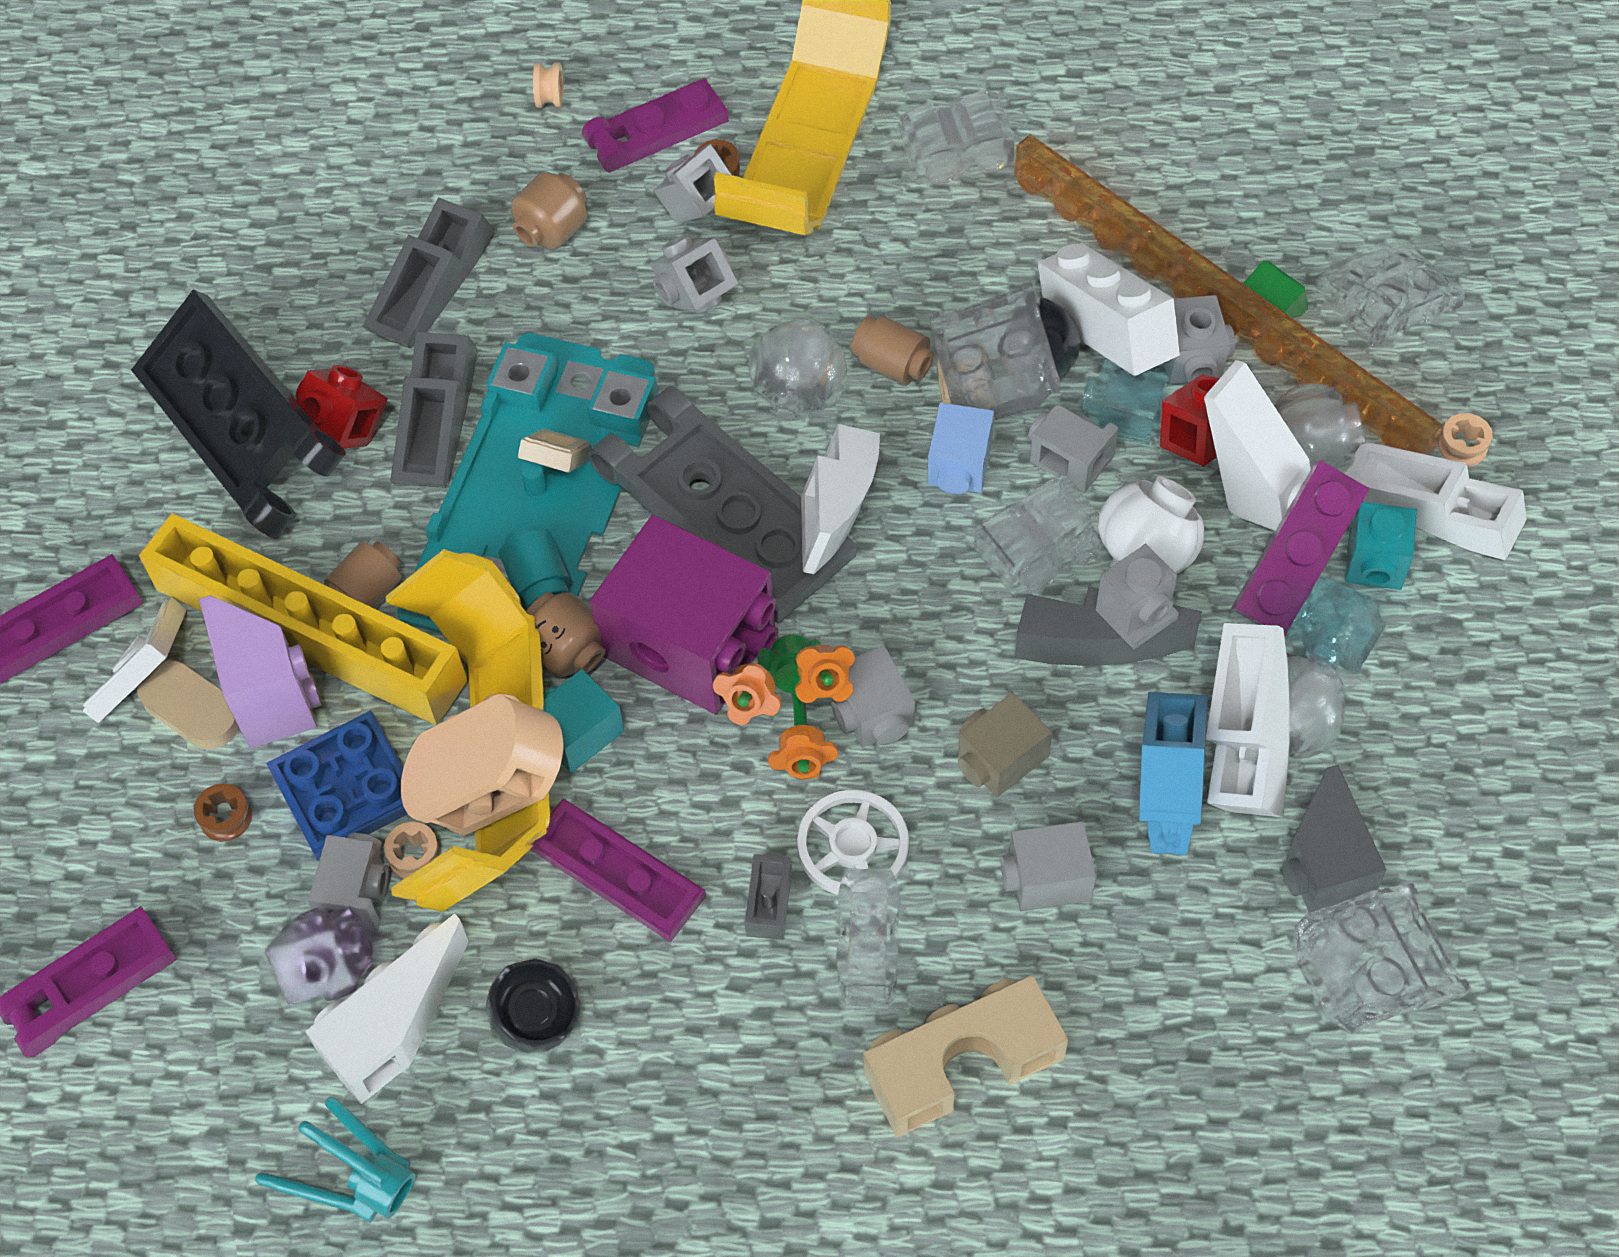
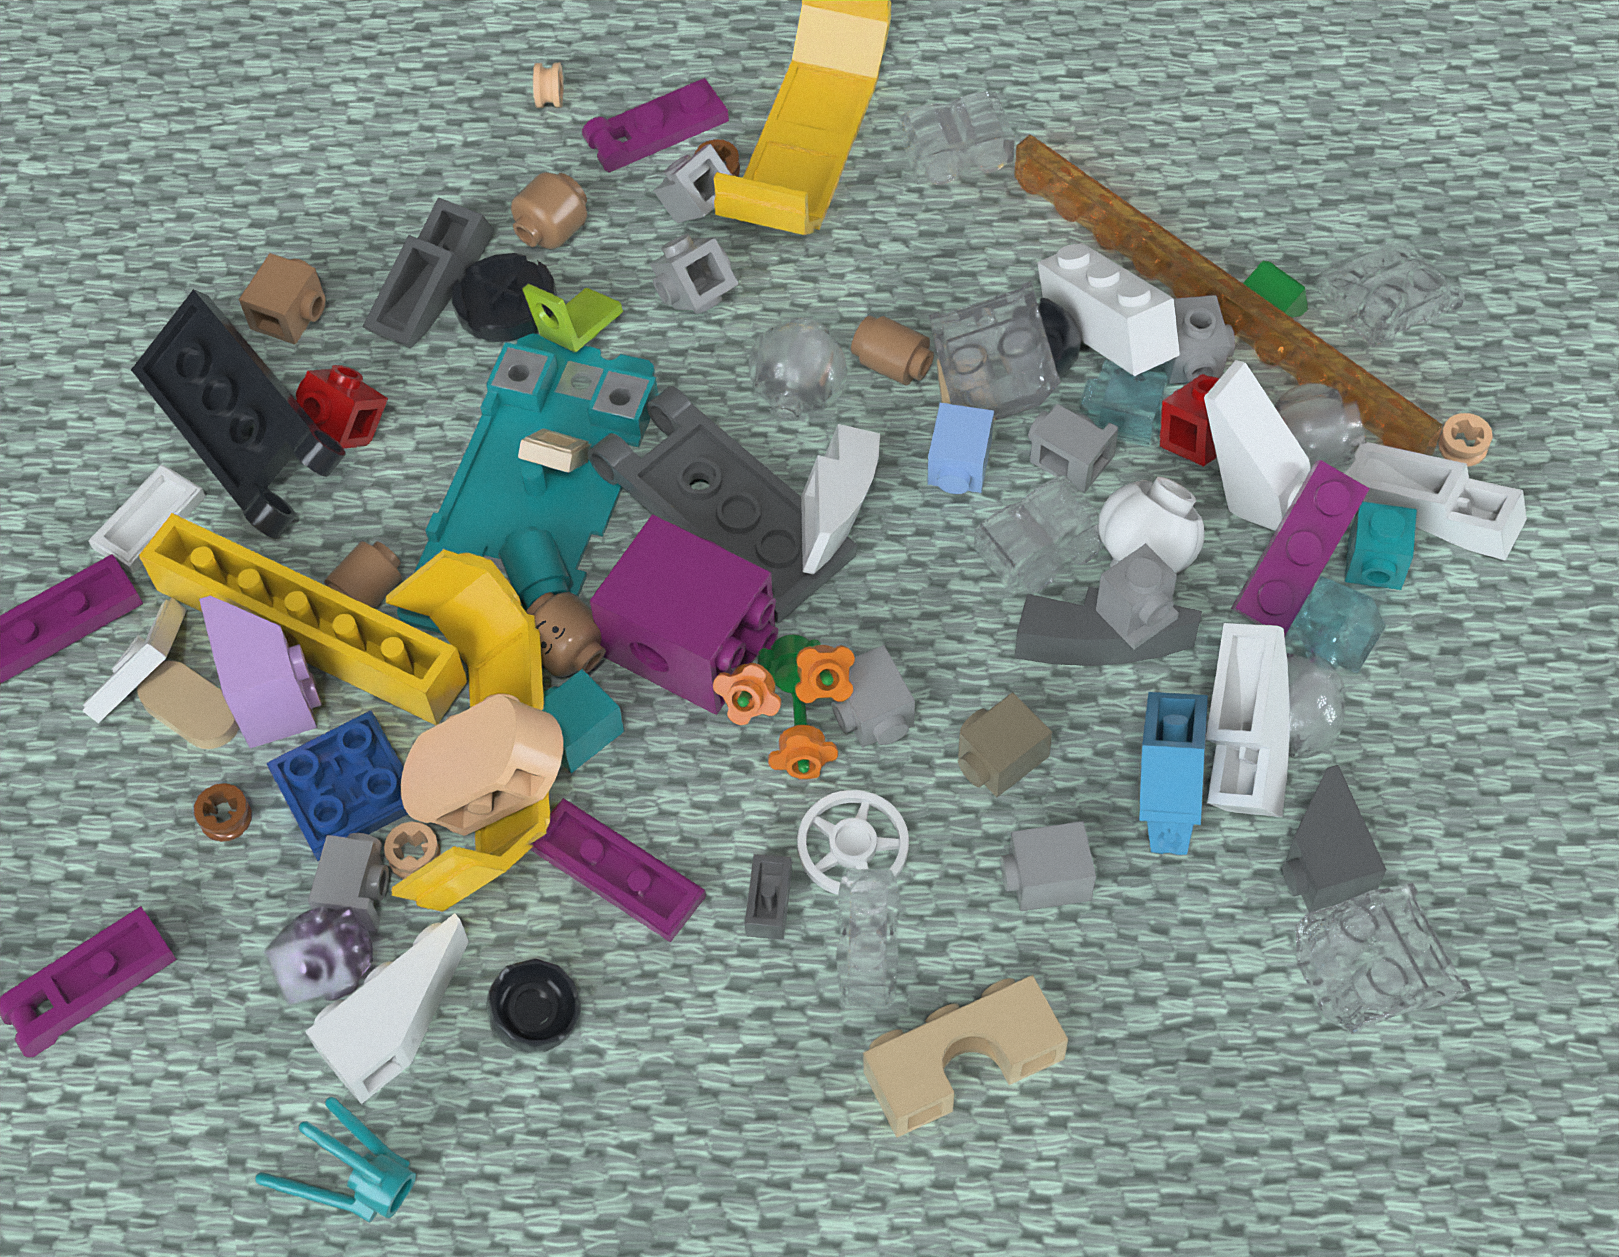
(143, 514): none -> white tile
(283, 298): none -> medium nougat brick
(433, 409): dark grey slope -> none
(492, 297): none -> black tile
(572, 322): none -> lime bracket

